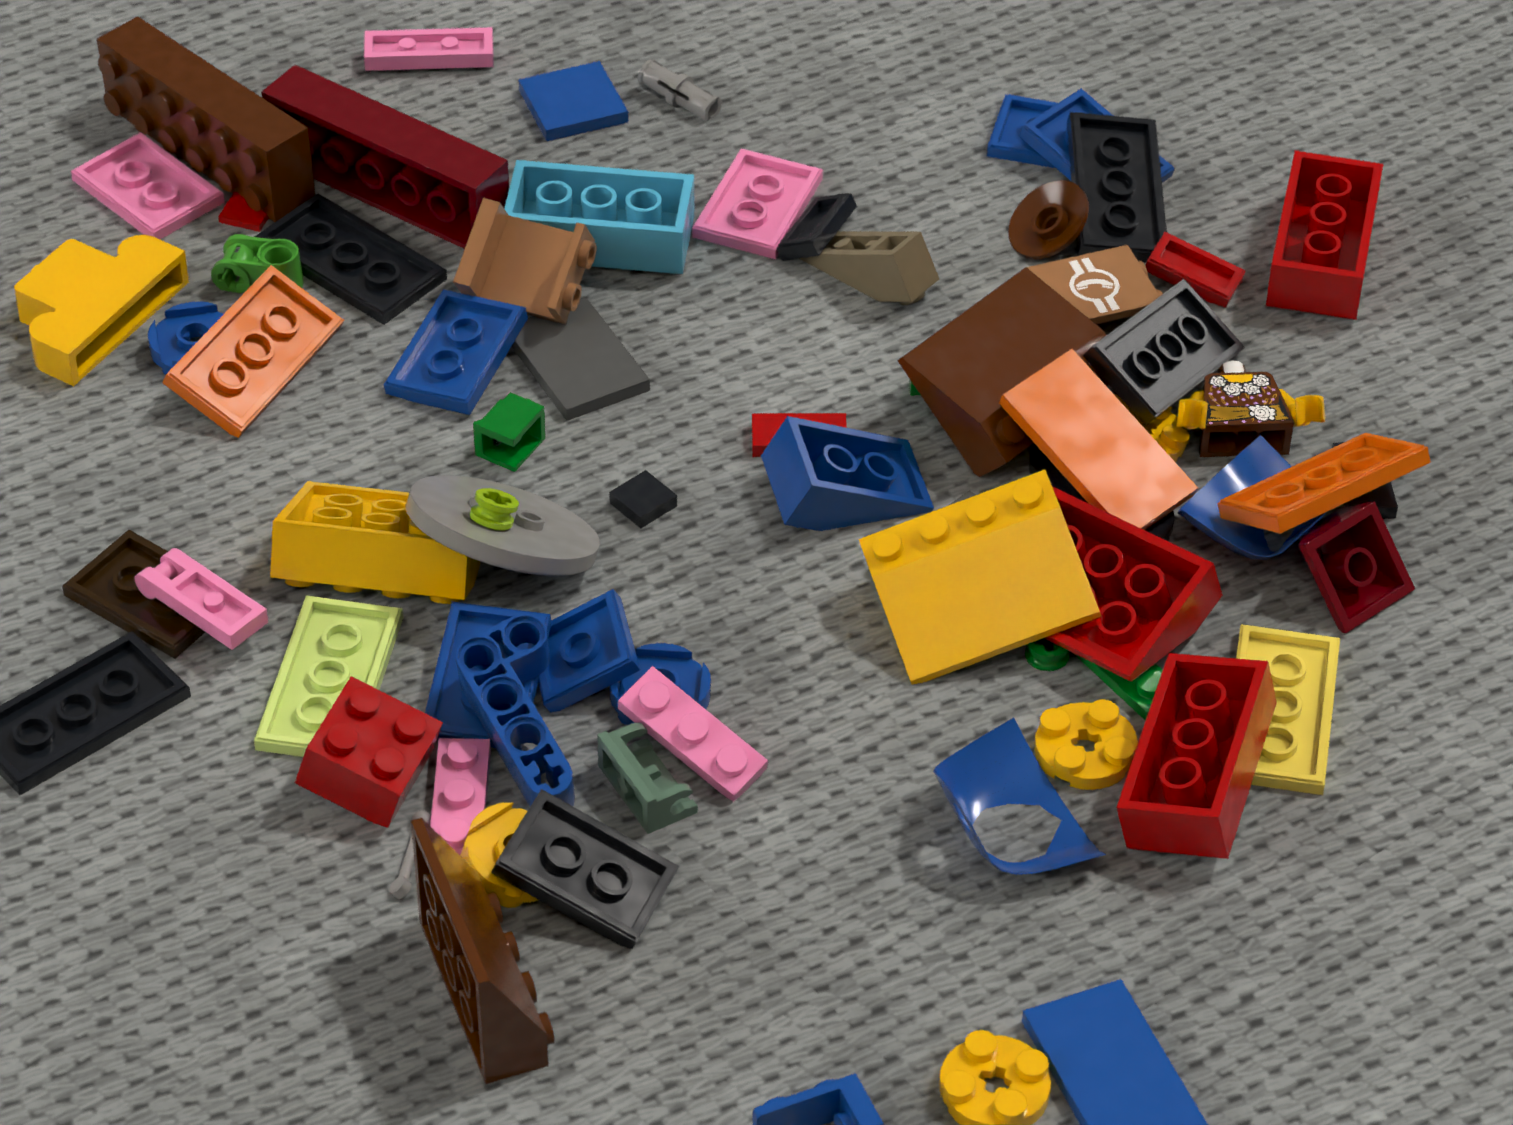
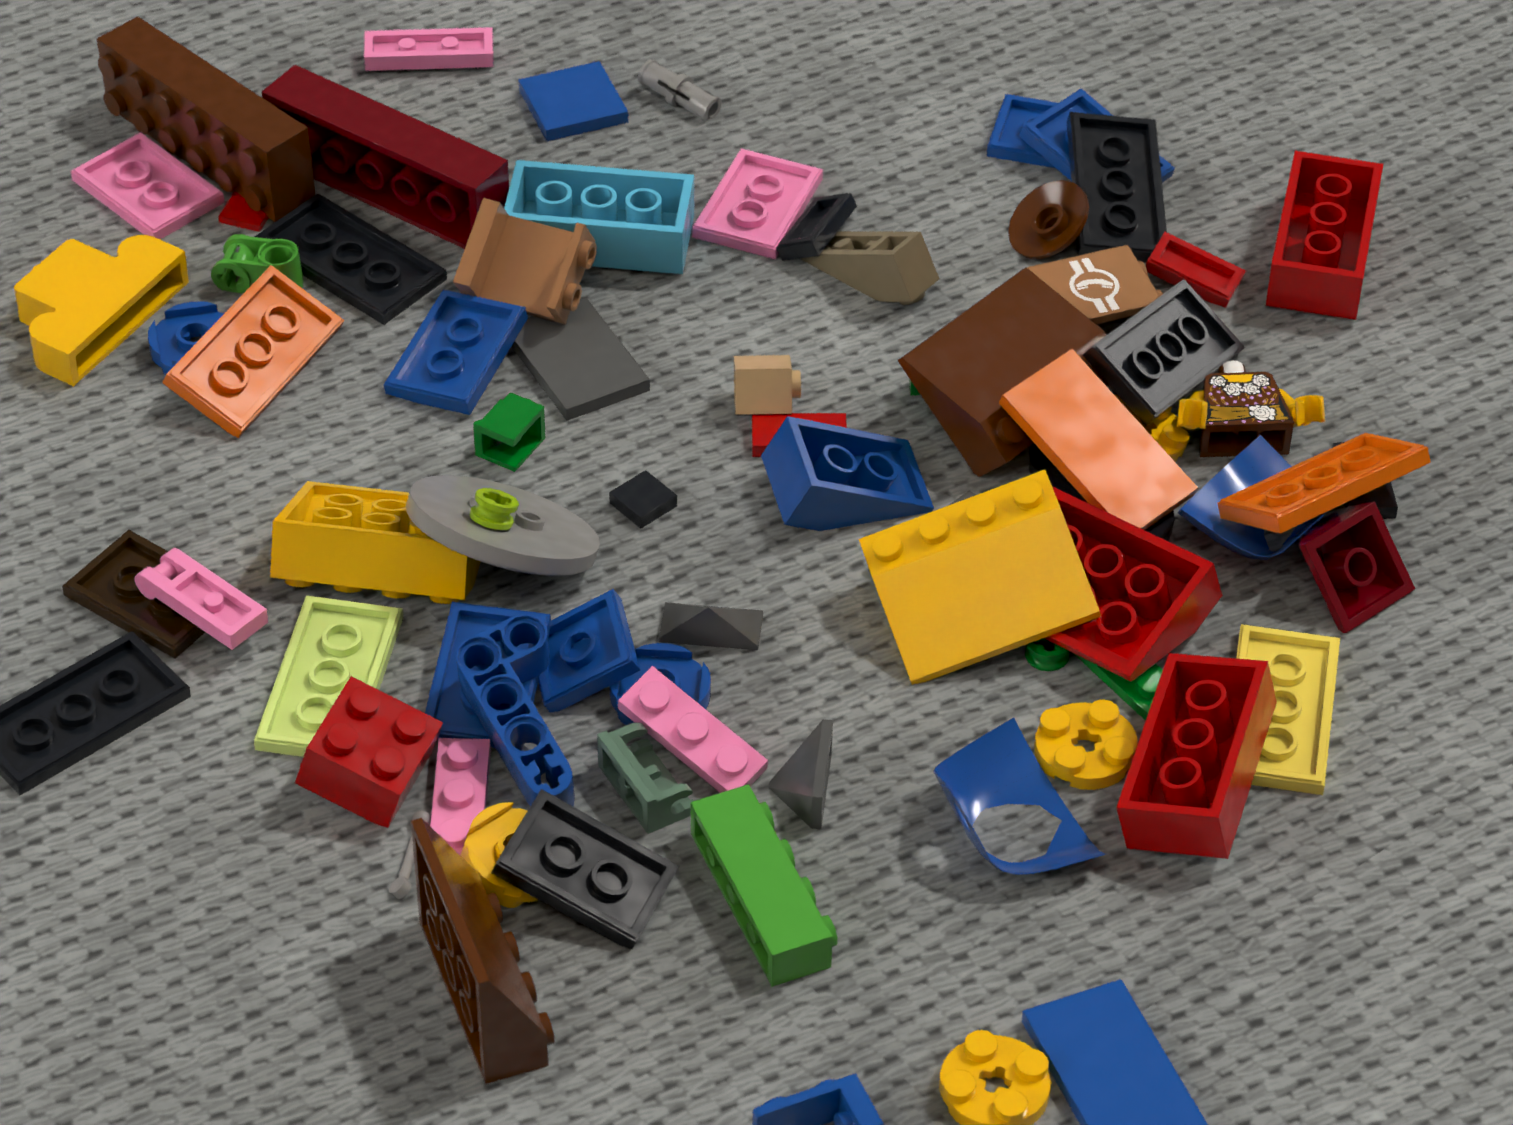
(711, 626): none -> dark grey slope
(762, 885): none -> bright green brick
(765, 384): none -> tan brick
(805, 776): none -> dark grey slope

